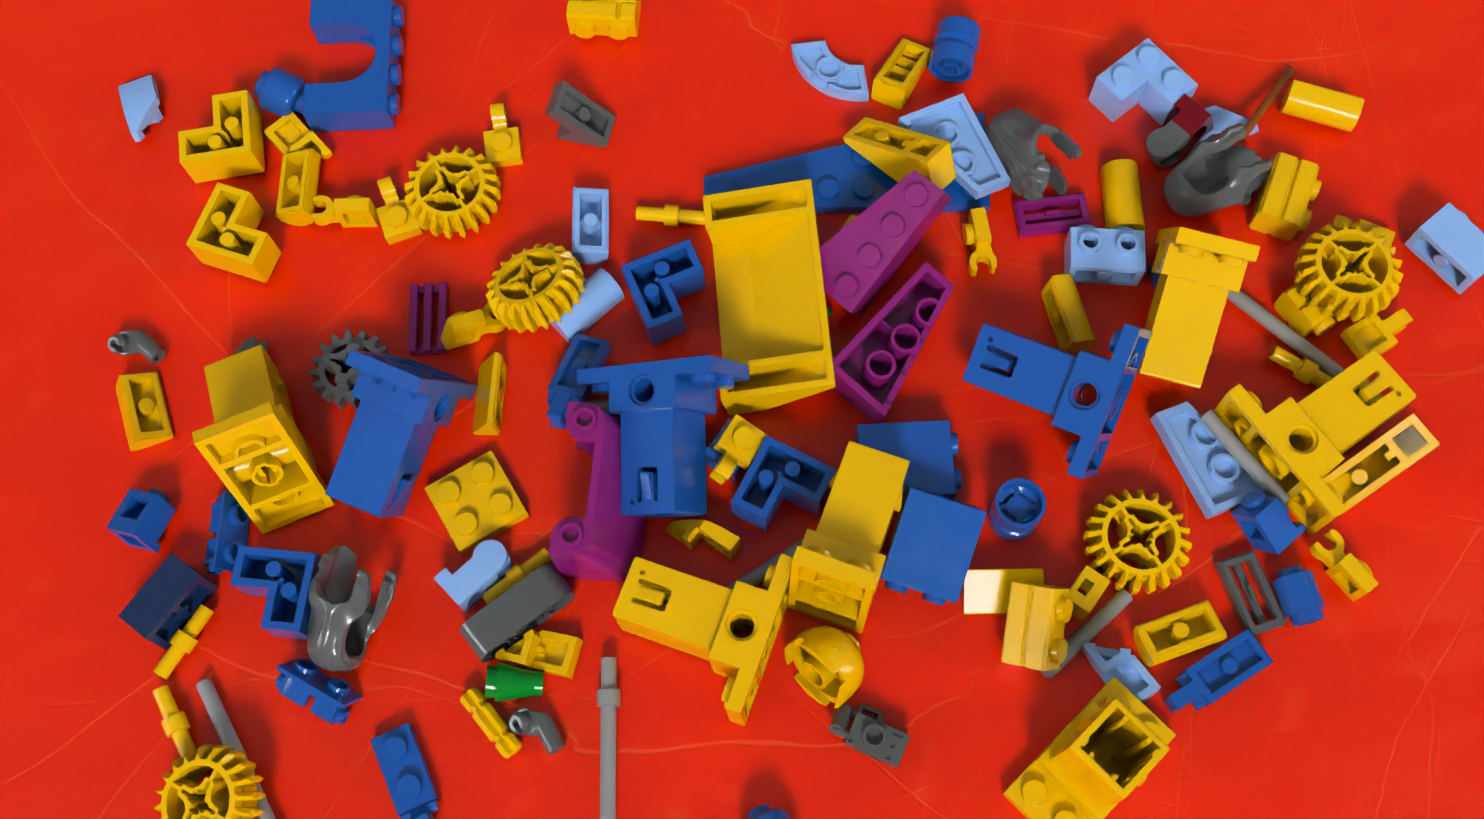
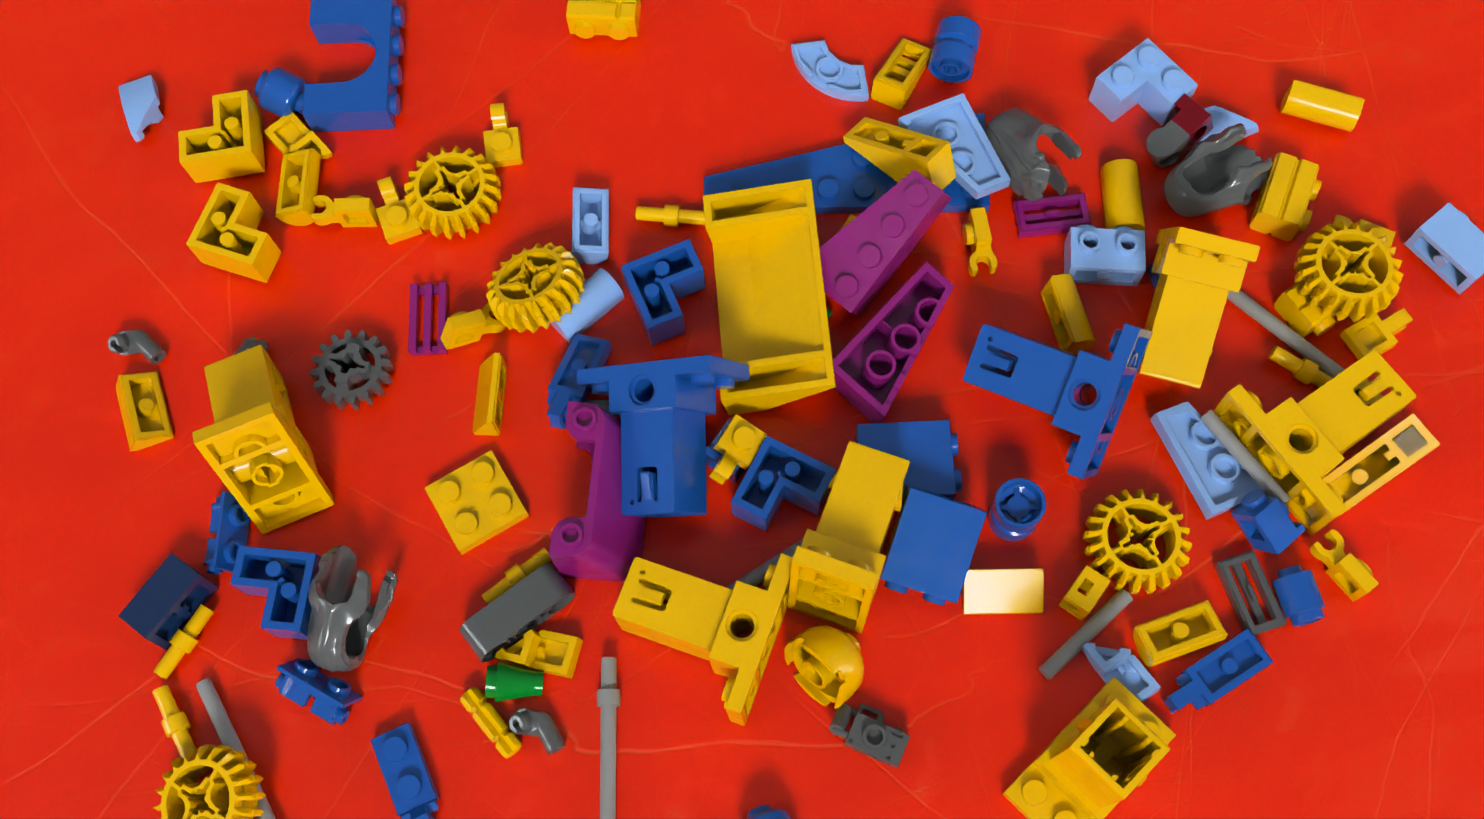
(142, 519): blue brick -> none
(392, 429): blue brick -> none
(477, 575): light blue leg -> none
(579, 117): dark grey slope -> none
(691, 531): yellow slope -> none
(1036, 625): yellow brick -> none
(1267, 101): dark orange axle -> none

